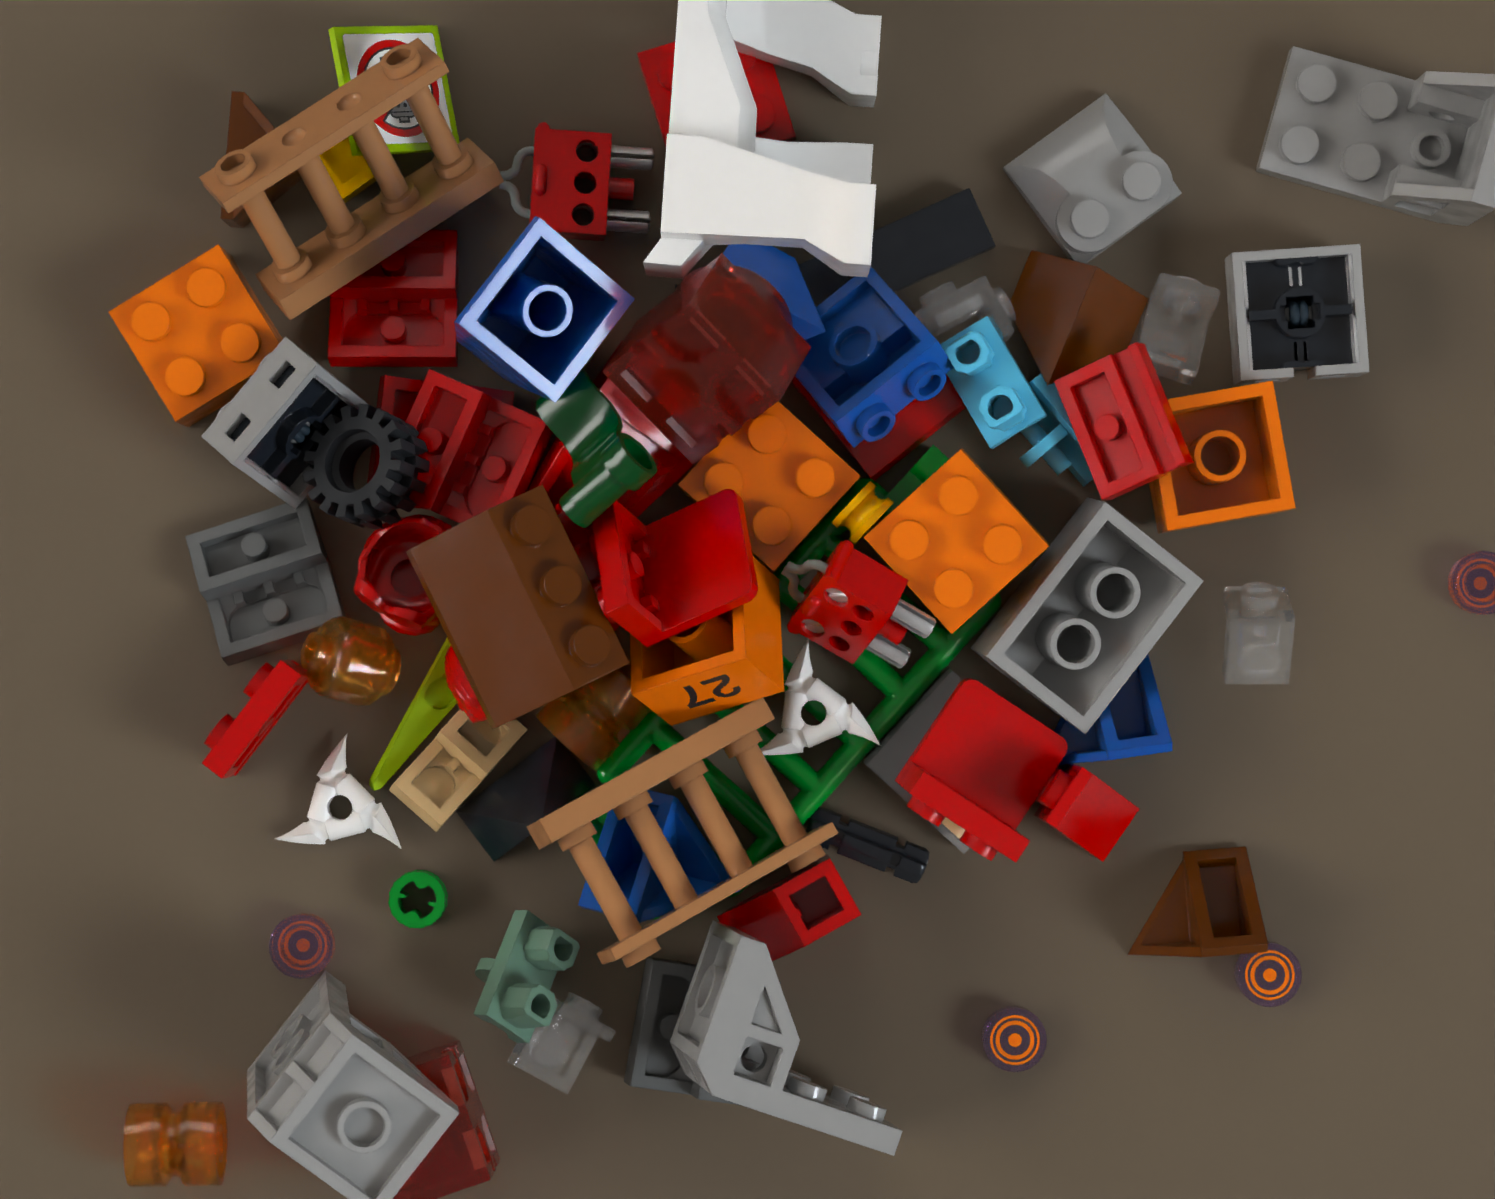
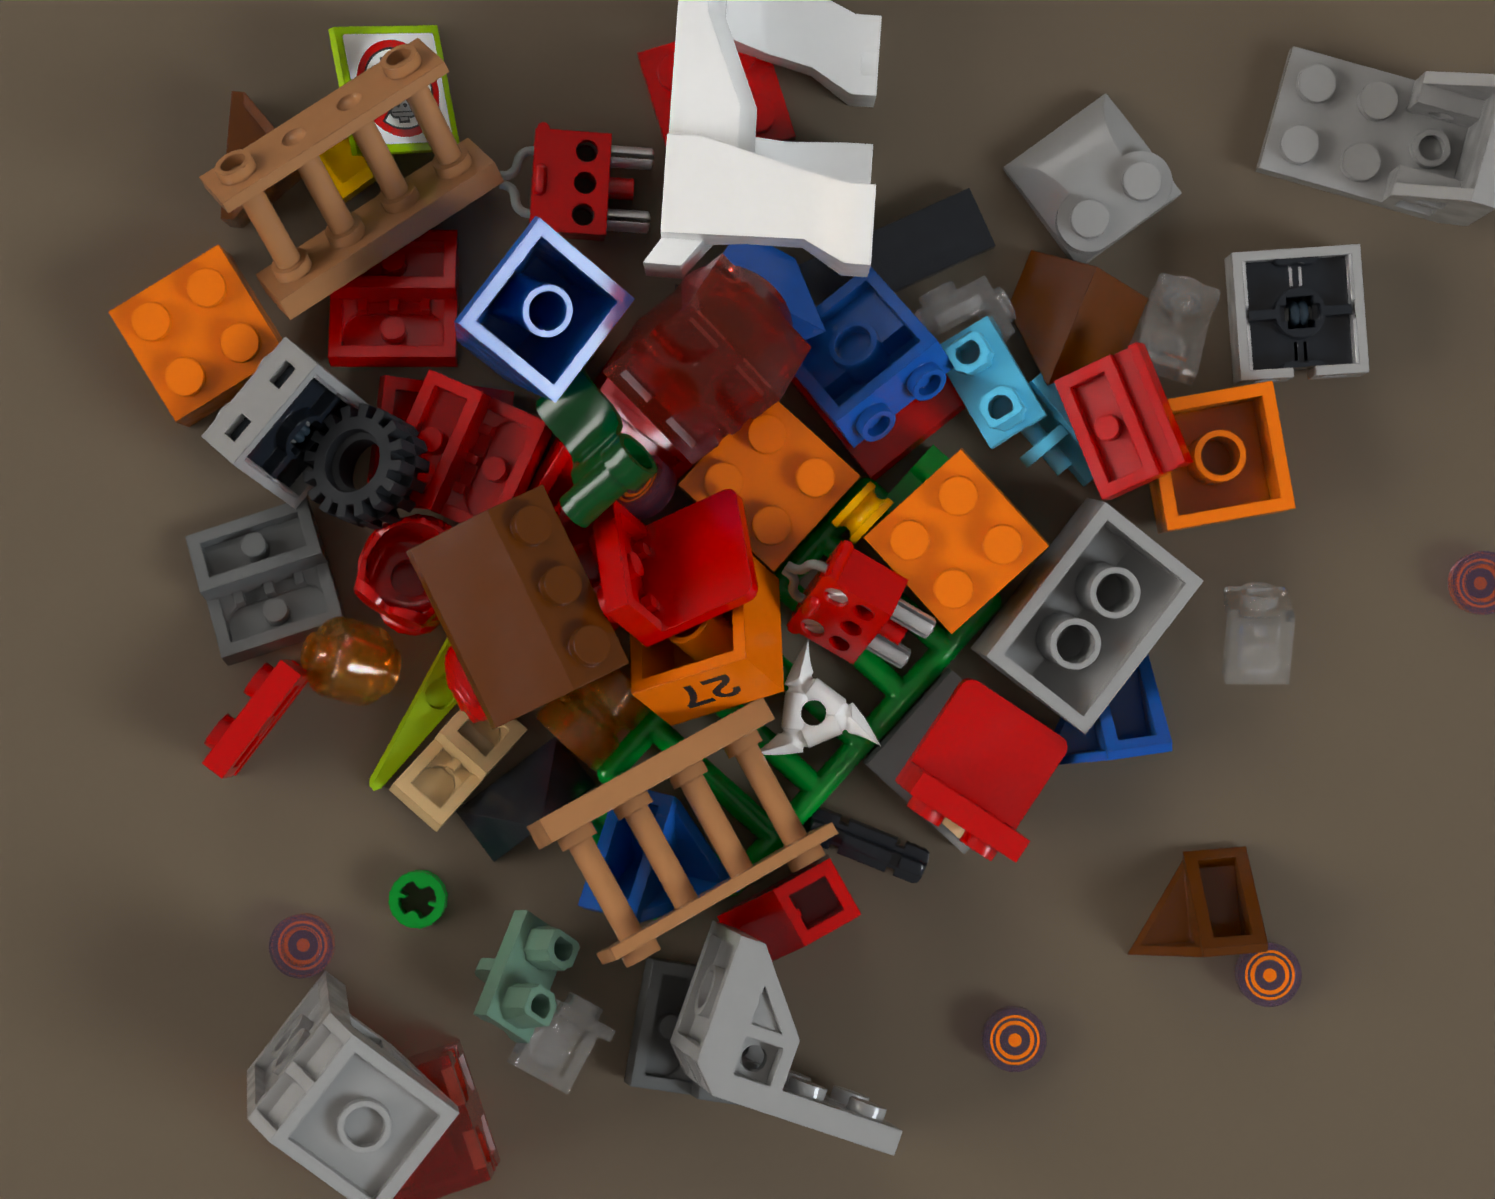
(153, 1139): clear orange wheel -> none
(364, 809): white piece -> none
(653, 494): none -> tile
(1085, 810): red slope -> none

